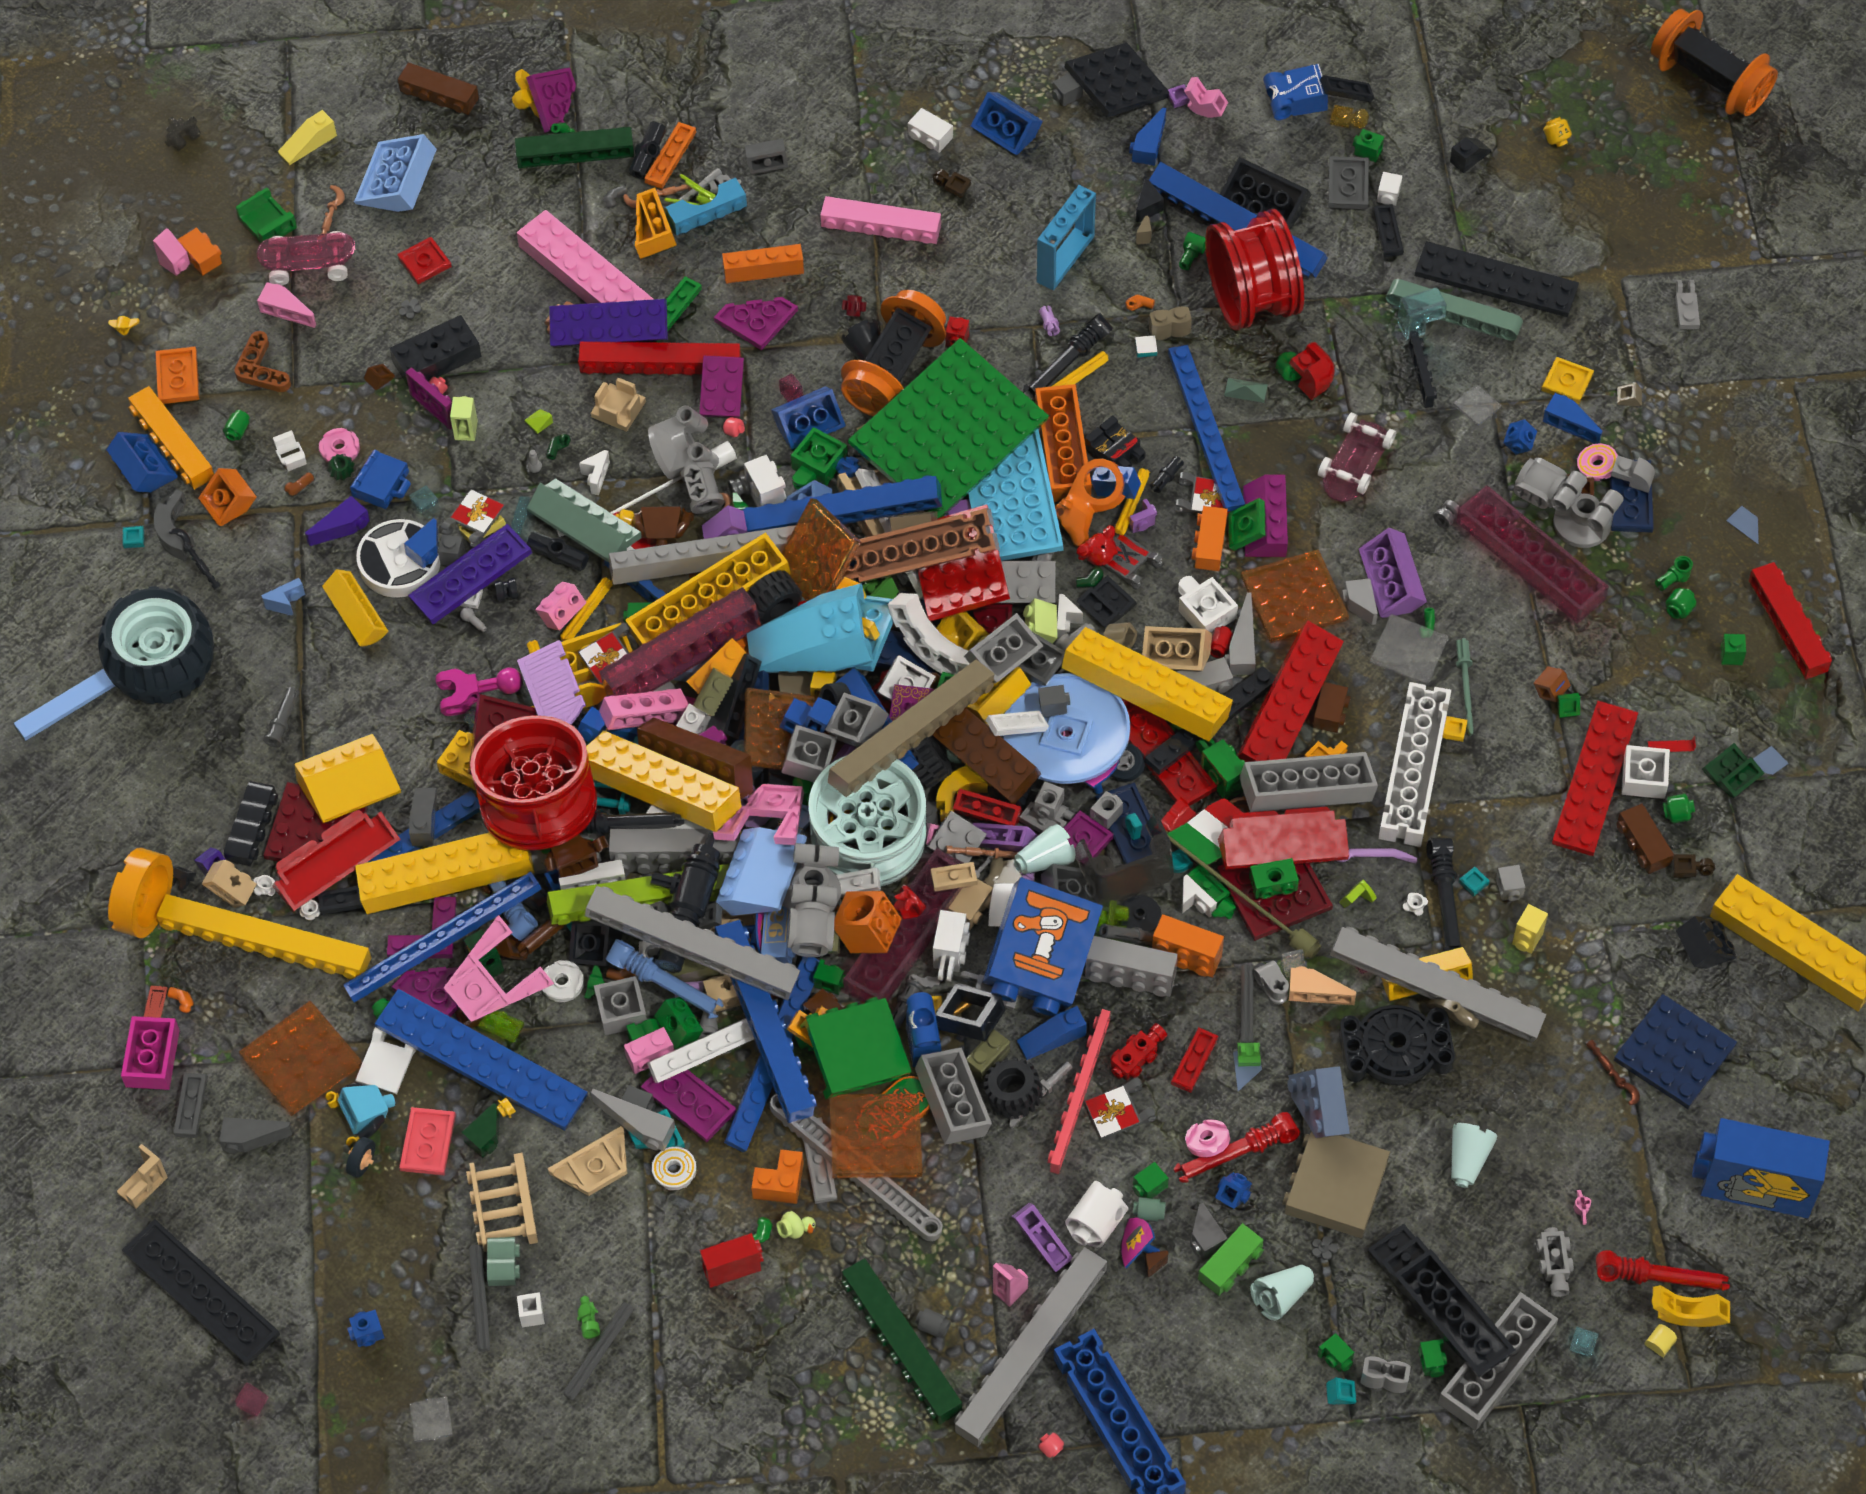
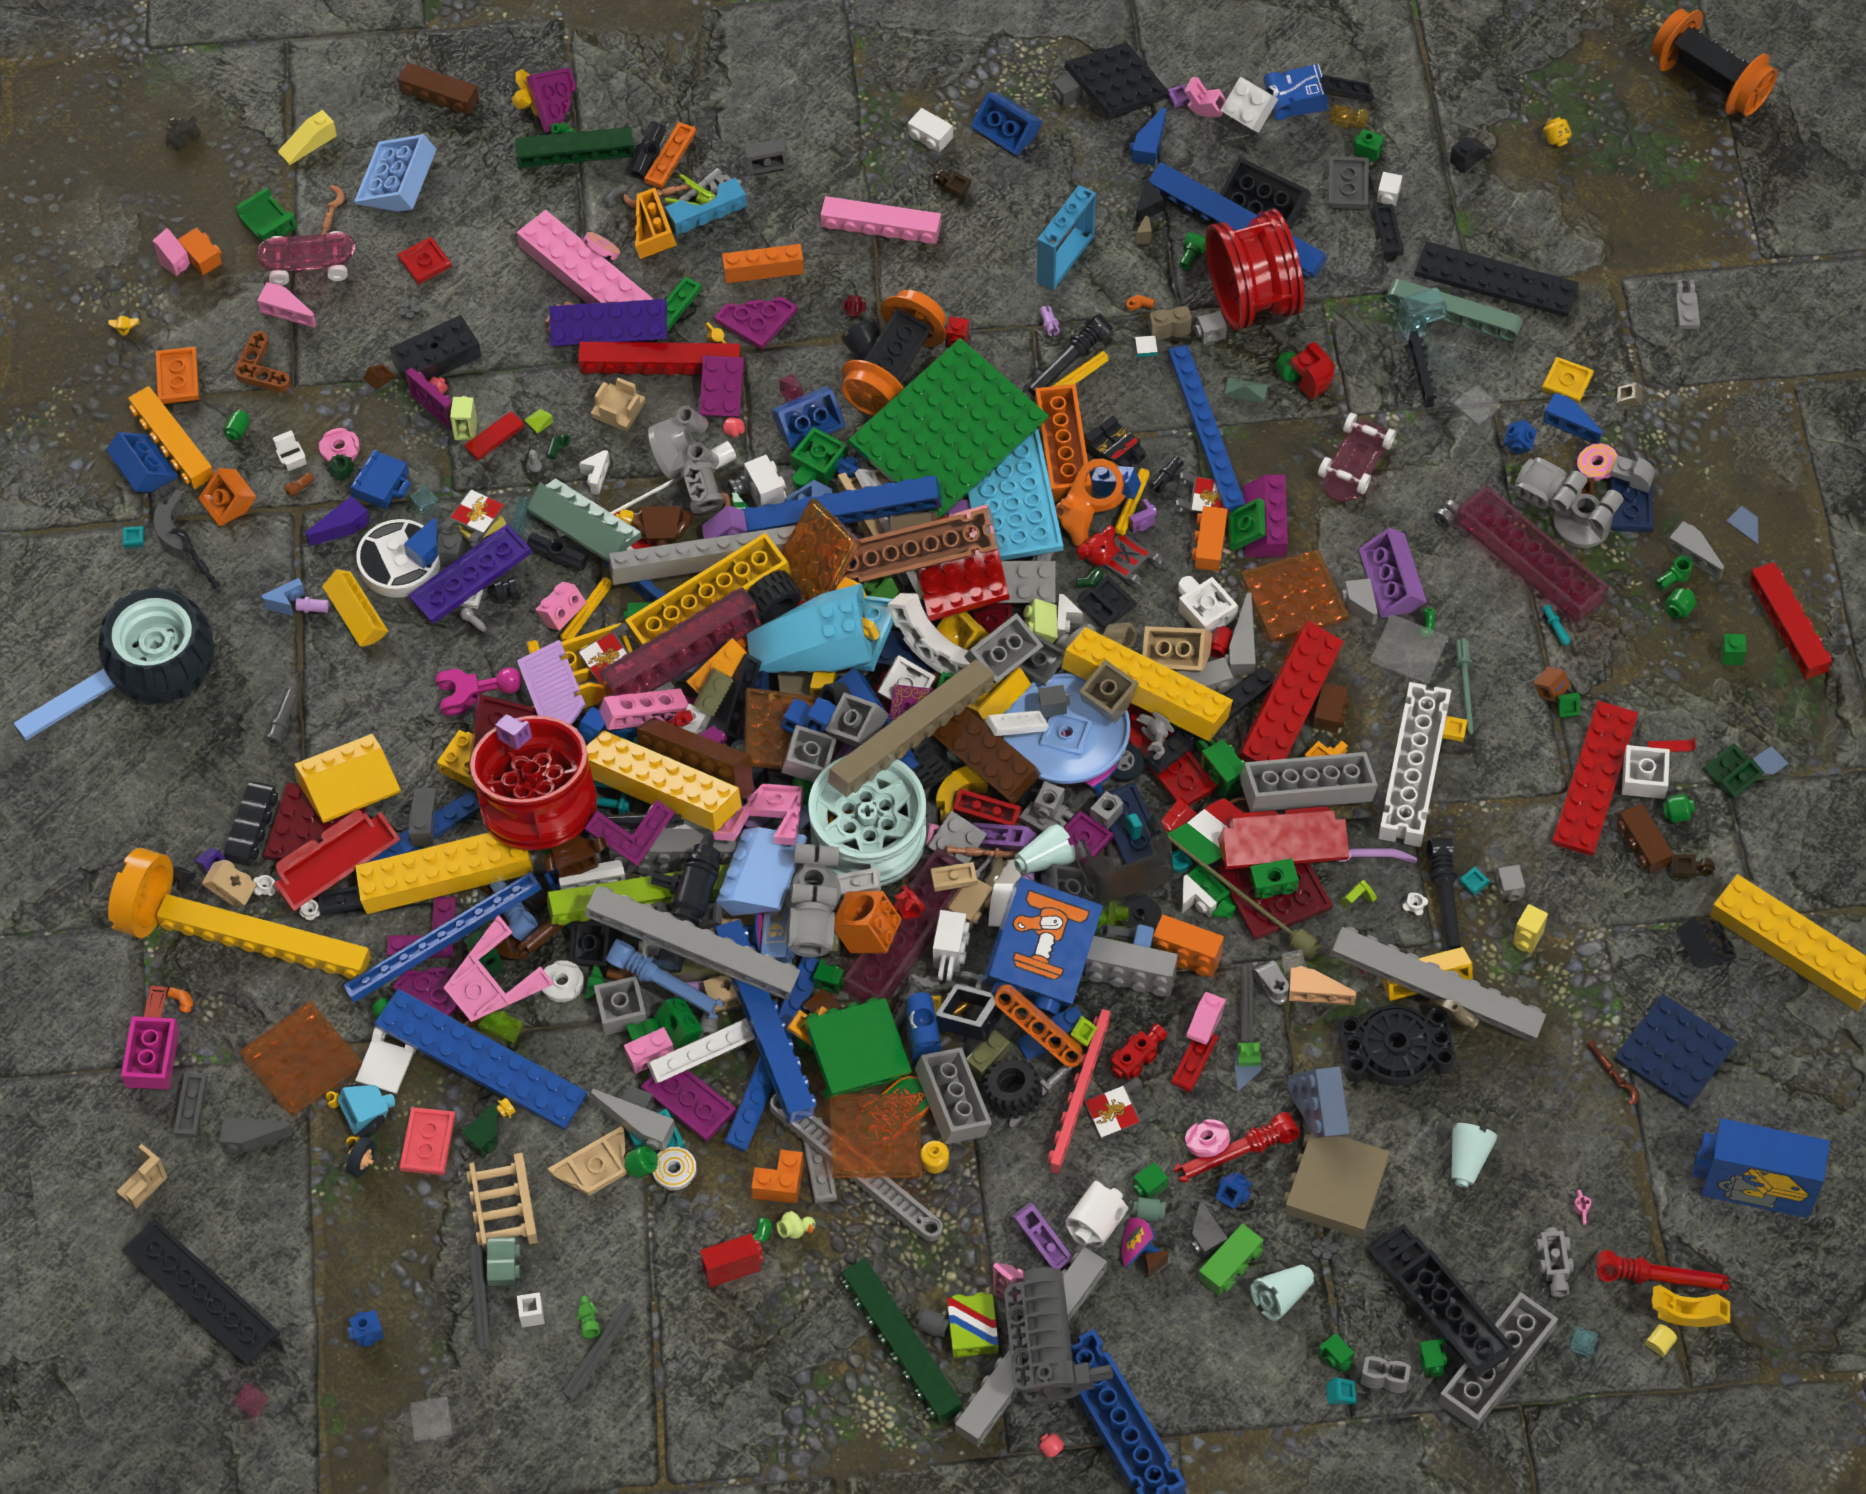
(311, 605): none -> lavender pin
(494, 435): none -> red tile
(513, 731): none -> medium lavender brick
(601, 245): none -> bright pink tile
(633, 846): none -> magenta plate
(641, 1162): none -> green head
(681, 718): none -> red bar
(714, 335): none -> yellow piece
(934, 1157): none -> yellow head
(972, 1325): none -> panel
(1043, 1035): none -> orange beam
(1045, 1340): none -> dark grey piece
(1083, 1031): none -> lime slope
(1109, 691): none -> dark tan slope
(1143, 935): none -> medium blue slope
(1156, 731): none -> light grey piece
(1206, 1018): none -> bright pink slope
(1211, 327): none -> light grey brick
(1249, 104): none -> white brick
(1558, 628): none -> teal piece
(1691, 543): none -> light grey slope

